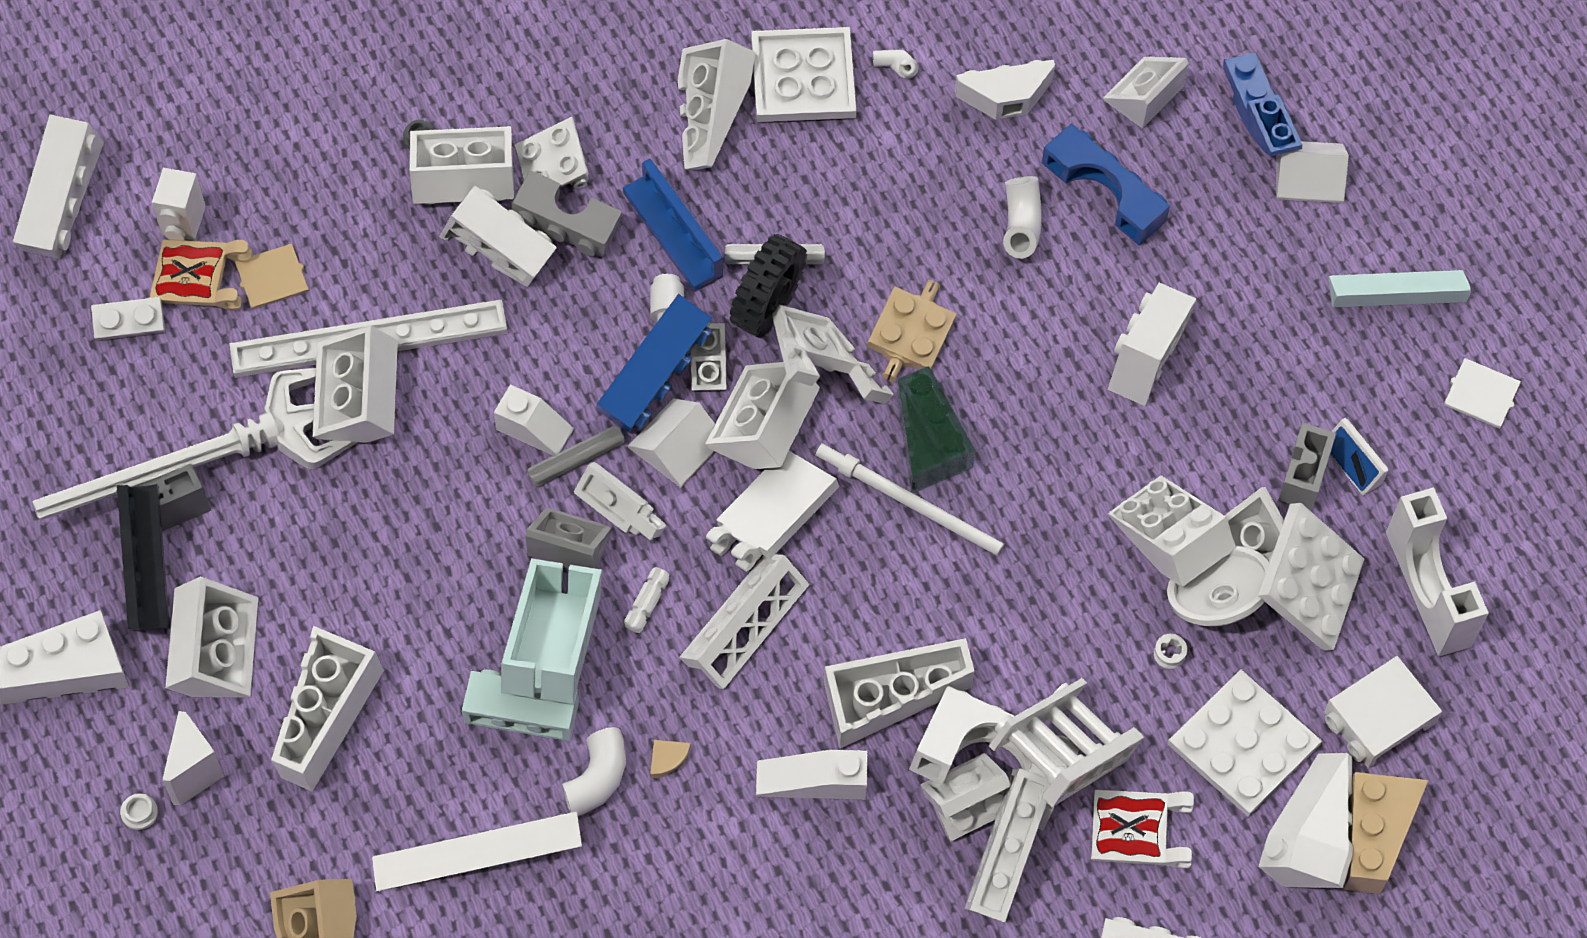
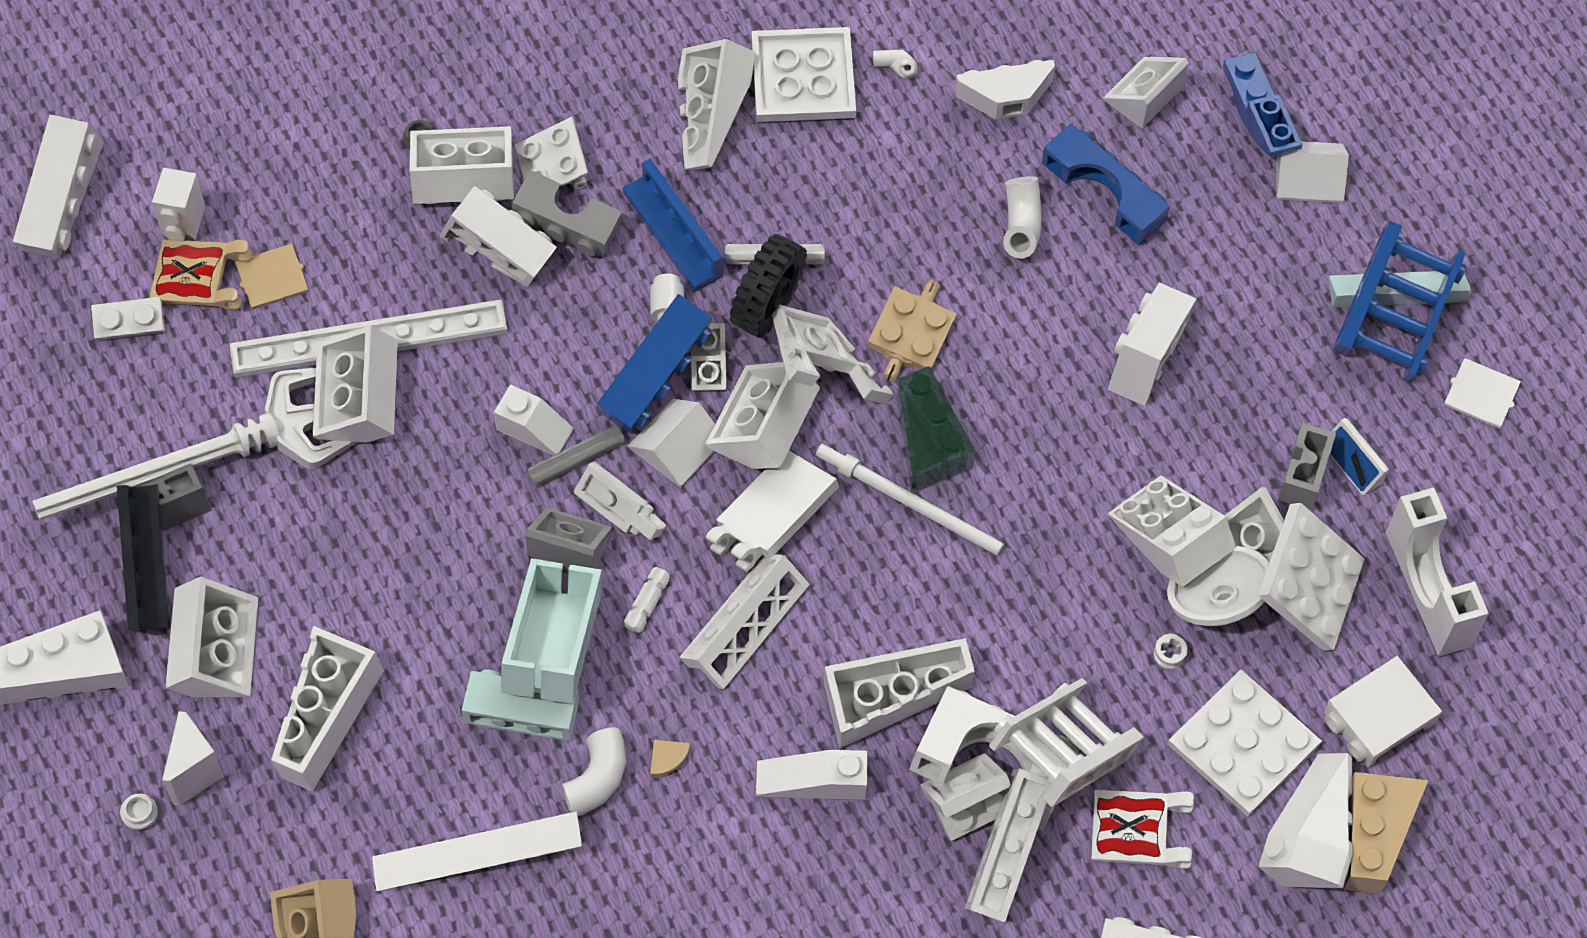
(1366, 306): none -> blue fence

